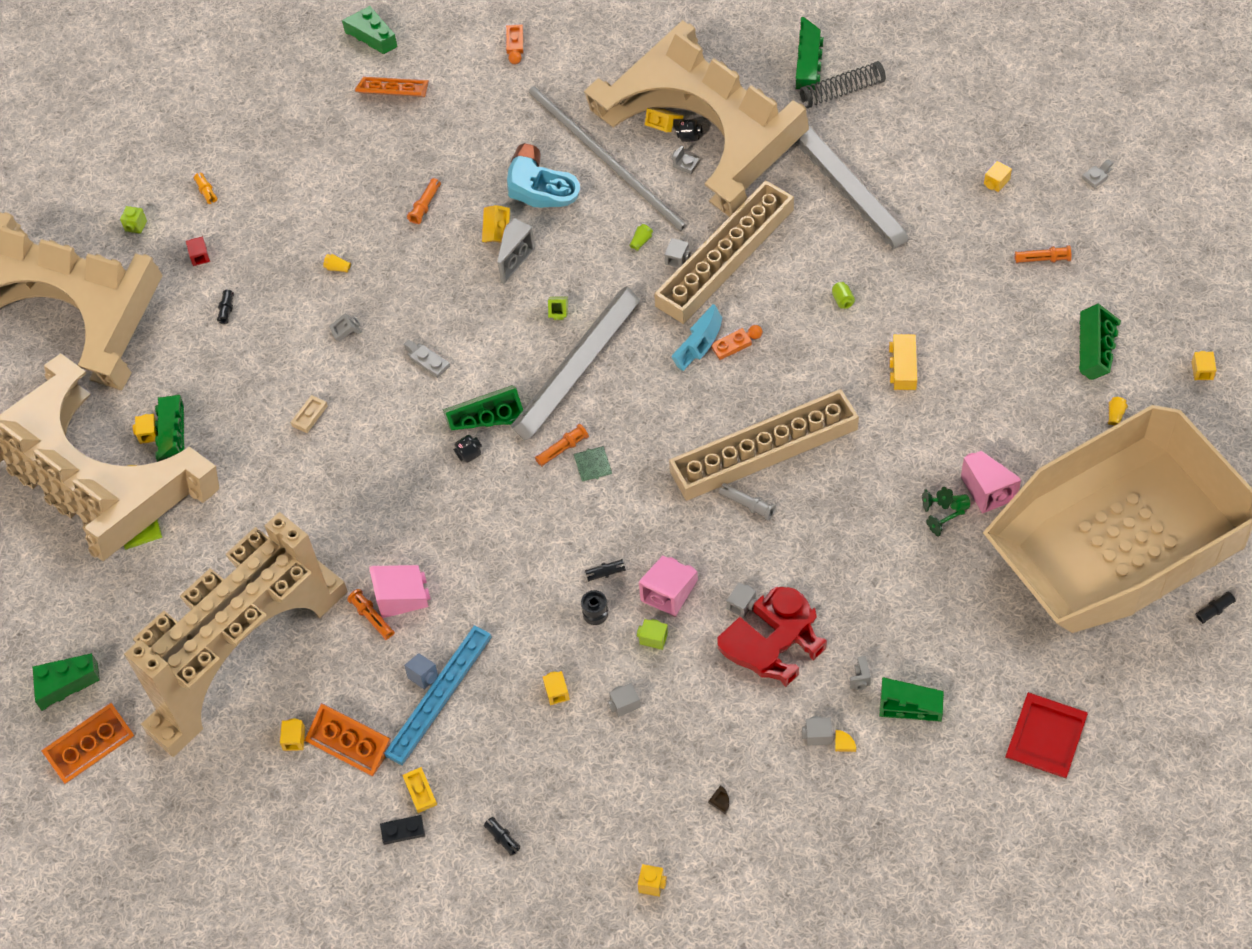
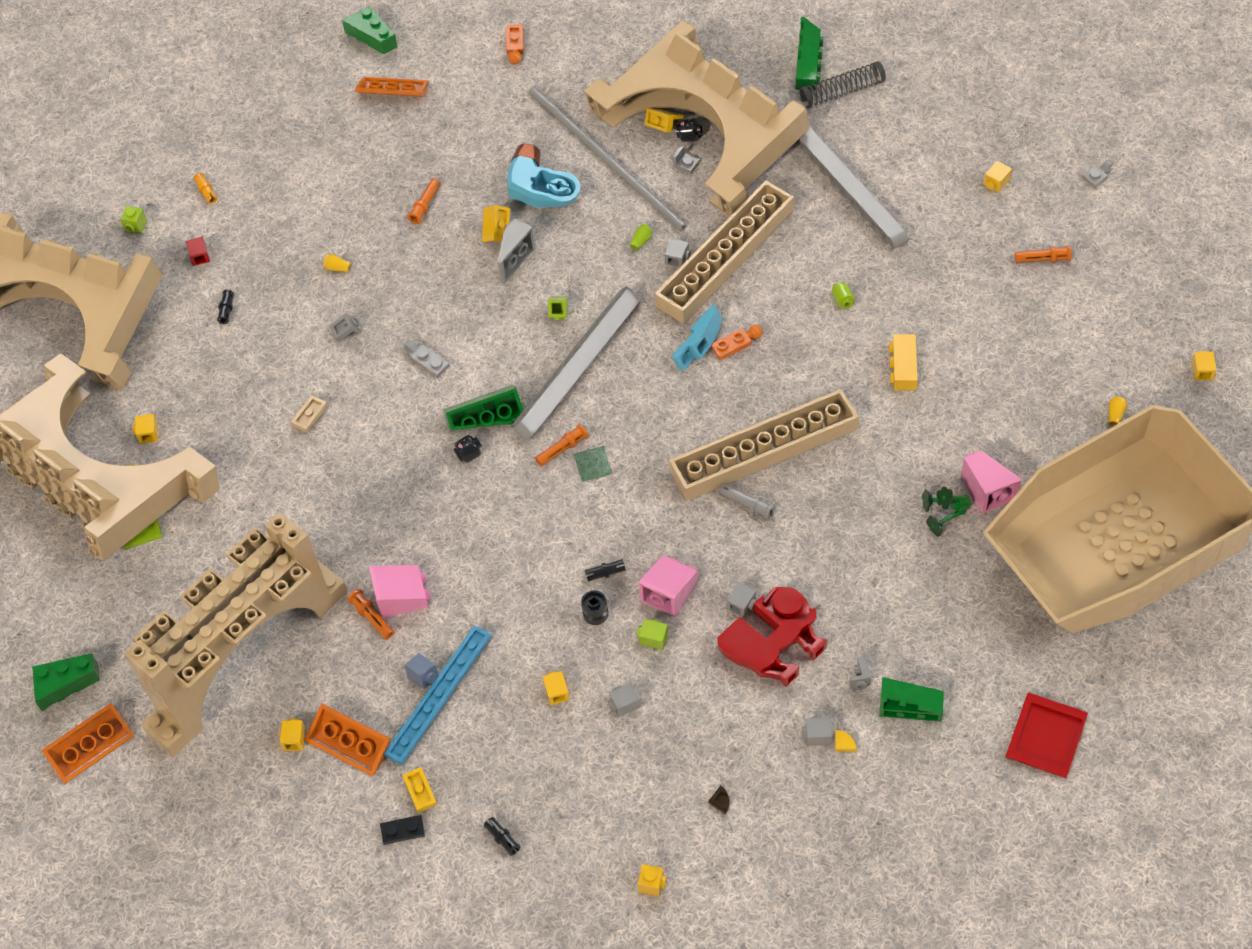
(169, 427): green wedge -> none
(1097, 341): green wedge -> none
(1215, 607): black pin -> none

